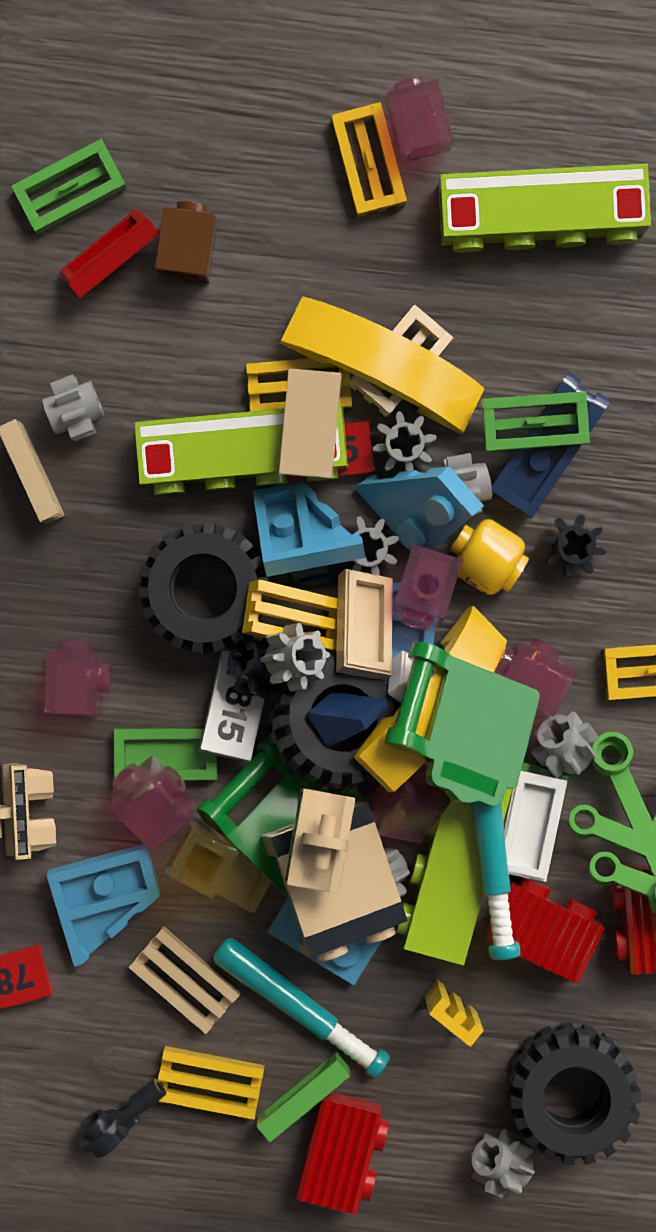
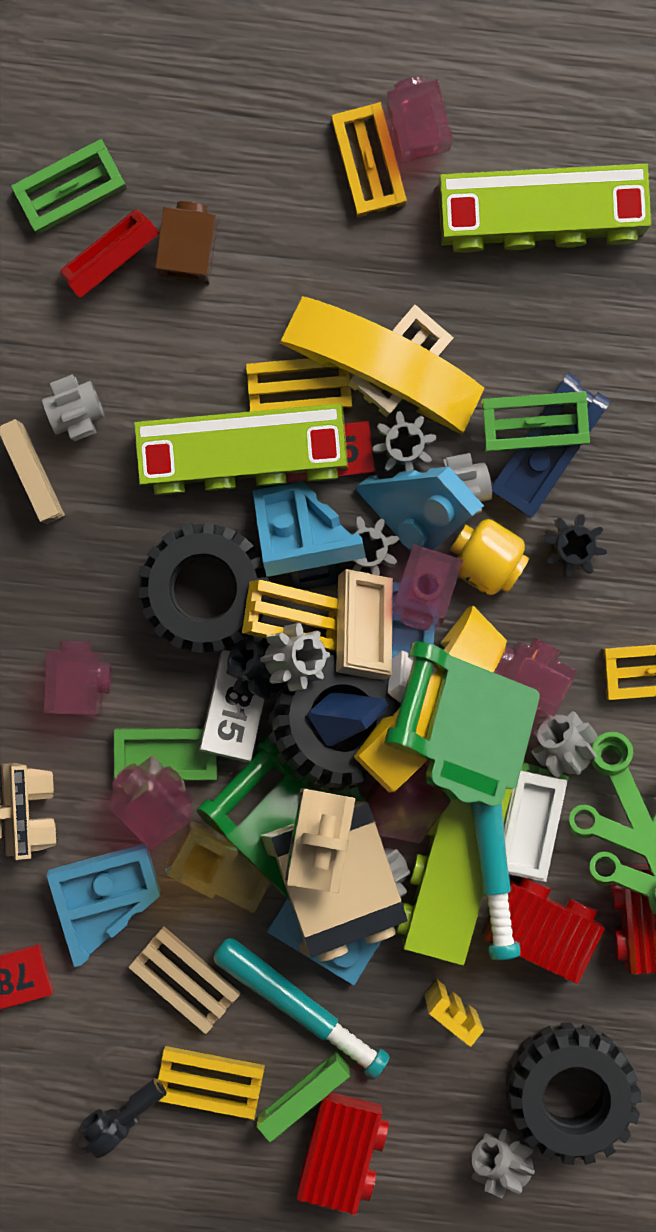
(310, 423): tan tile -> none

